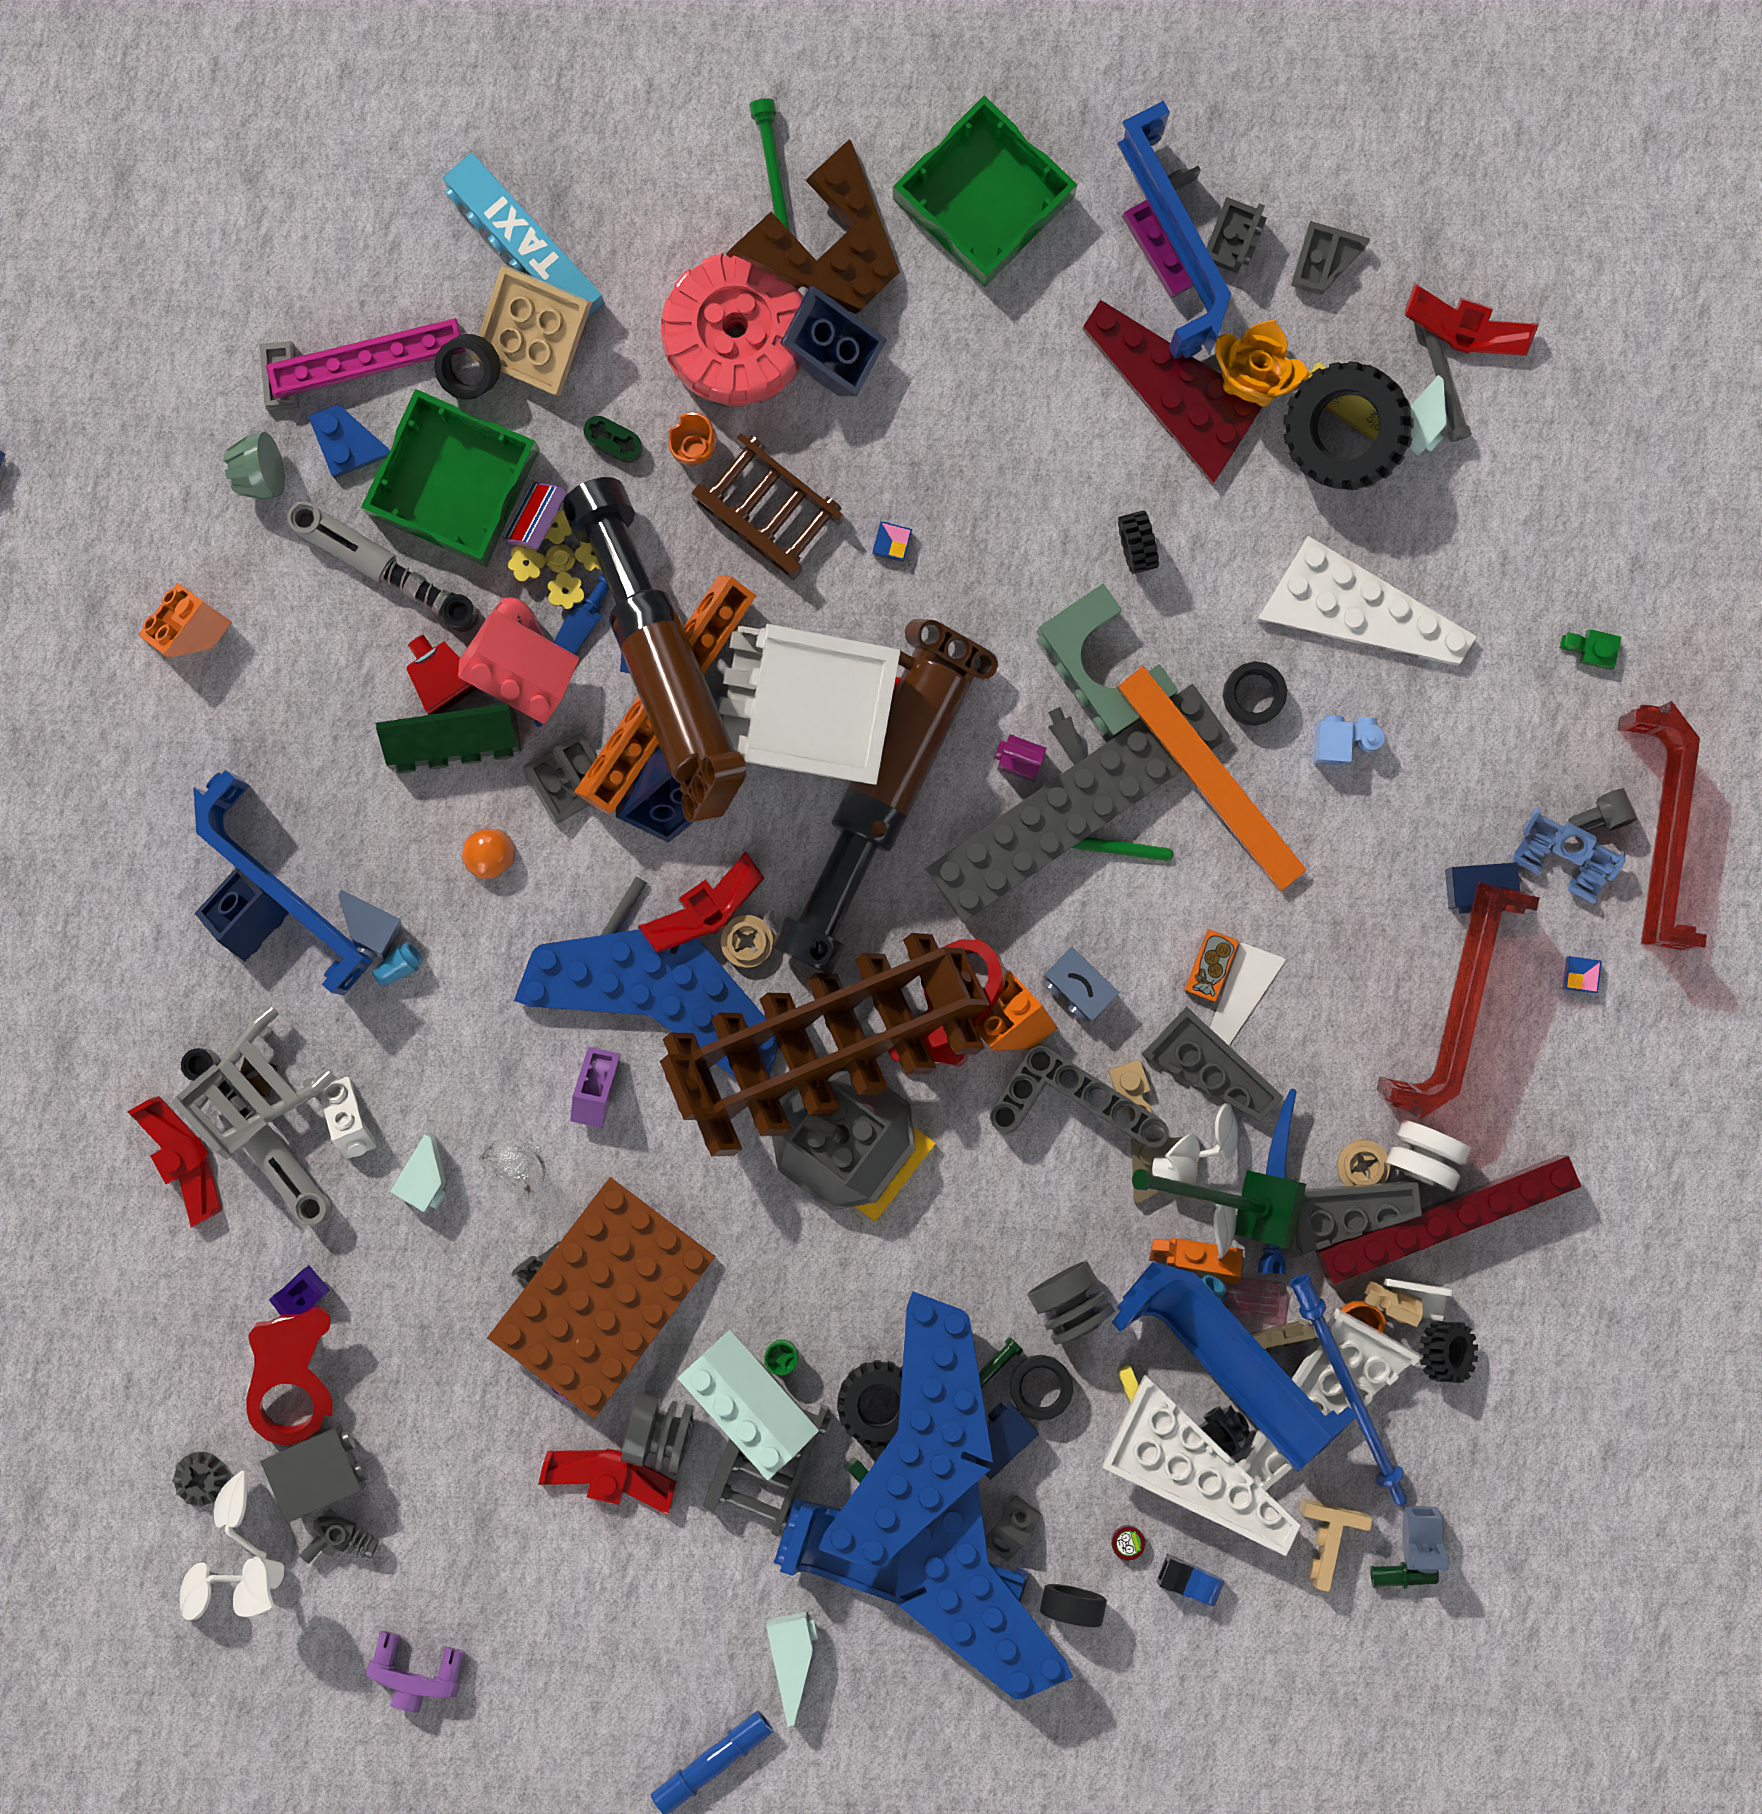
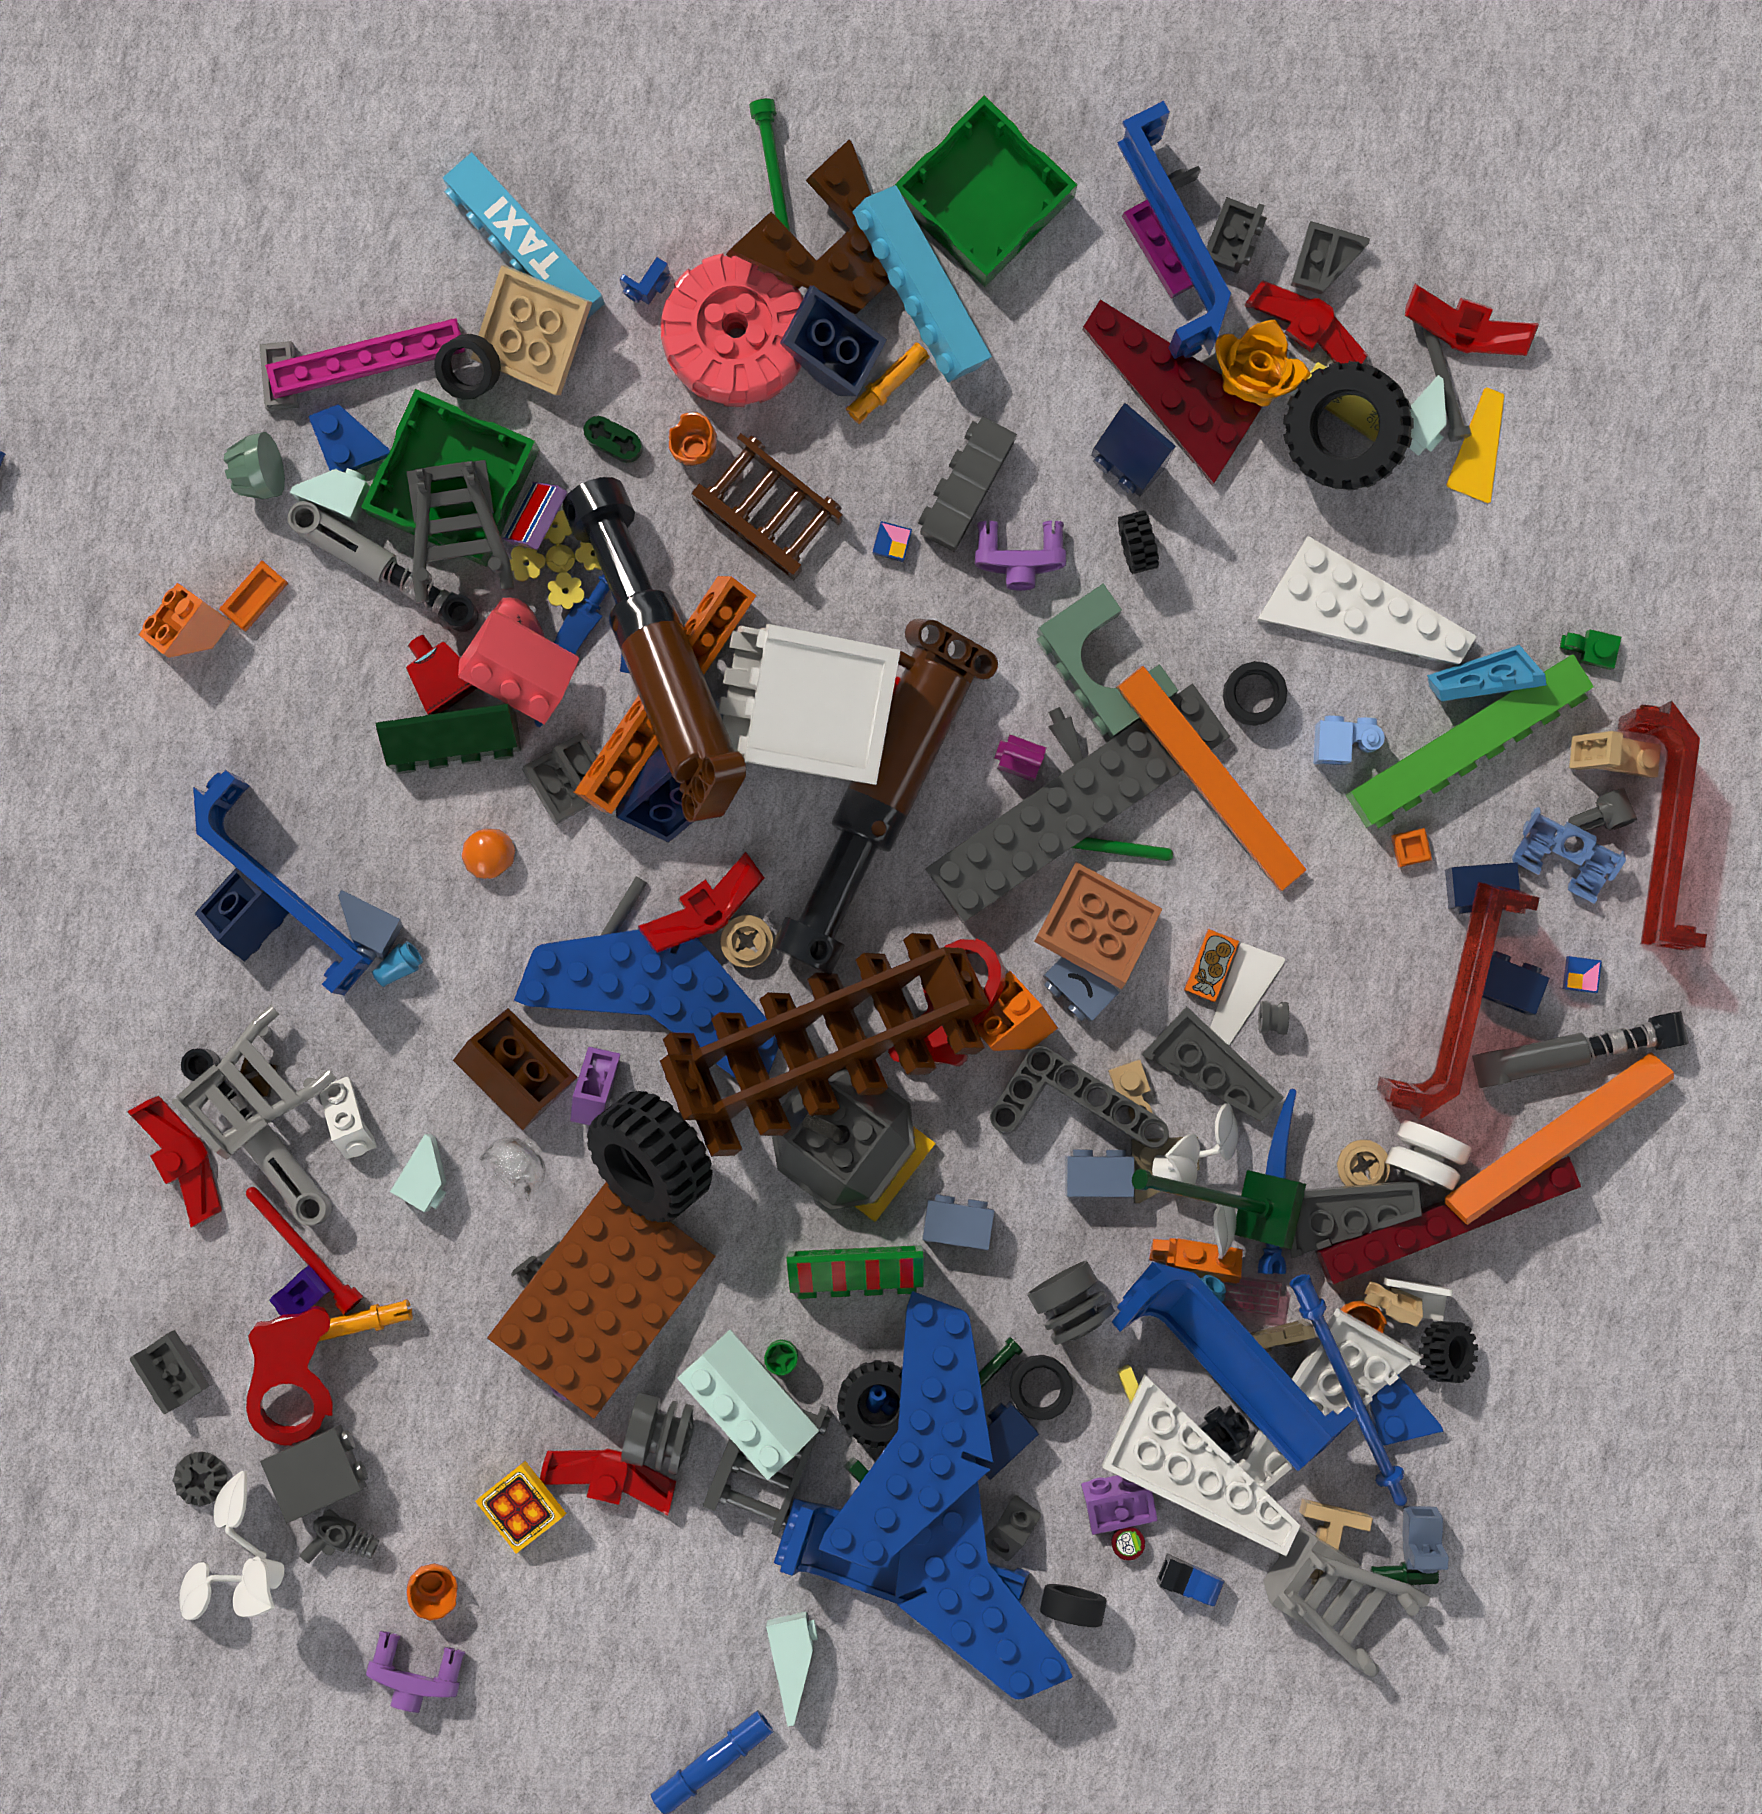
(169, 1372): none -> dark grey bracket
(253, 596): none -> orange tile
(335, 493): none -> light aqua slope
(344, 1295): none -> red piece
(375, 1317): none -> light orange pin
(432, 1591): none -> orange hair
(479, 493): none -> dark grey hand
(514, 1068): none -> reddish brown slope
(520, 1507): none -> tile
(649, 1156): none -> black tyre
(654, 281): none -> blue bracket
(855, 1269): none -> green slope
(878, 391): none -> light orange pin
(880, 1400): none -> blue arm
(921, 283): none -> medium azure brick
(958, 1223): none -> sand blue brick
(967, 484): none -> dark grey brick
(1020, 565): none -> medium lavender connector
(1098, 925): none -> nougat plate
(1099, 1175): none -> sand blue brick
(1117, 1504): none -> medium lavender bracket
(1132, 451): none -> dark blue slope
(1273, 1017): none -> dark grey wheel
(1310, 321): none -> red plate
(1312, 1553): none -> light grey hand
(1401, 1414): none -> blue wing
(1411, 847): none -> orange tile
(1467, 742): none -> bright green brick
(1477, 457): none -> yellow sticker
(1490, 674): none -> dark azure wing
(1514, 985): none -> dark blue brick
(1558, 1138): none -> orange tile
(1576, 1050): none -> piece
(1614, 753): none -> tan bracket

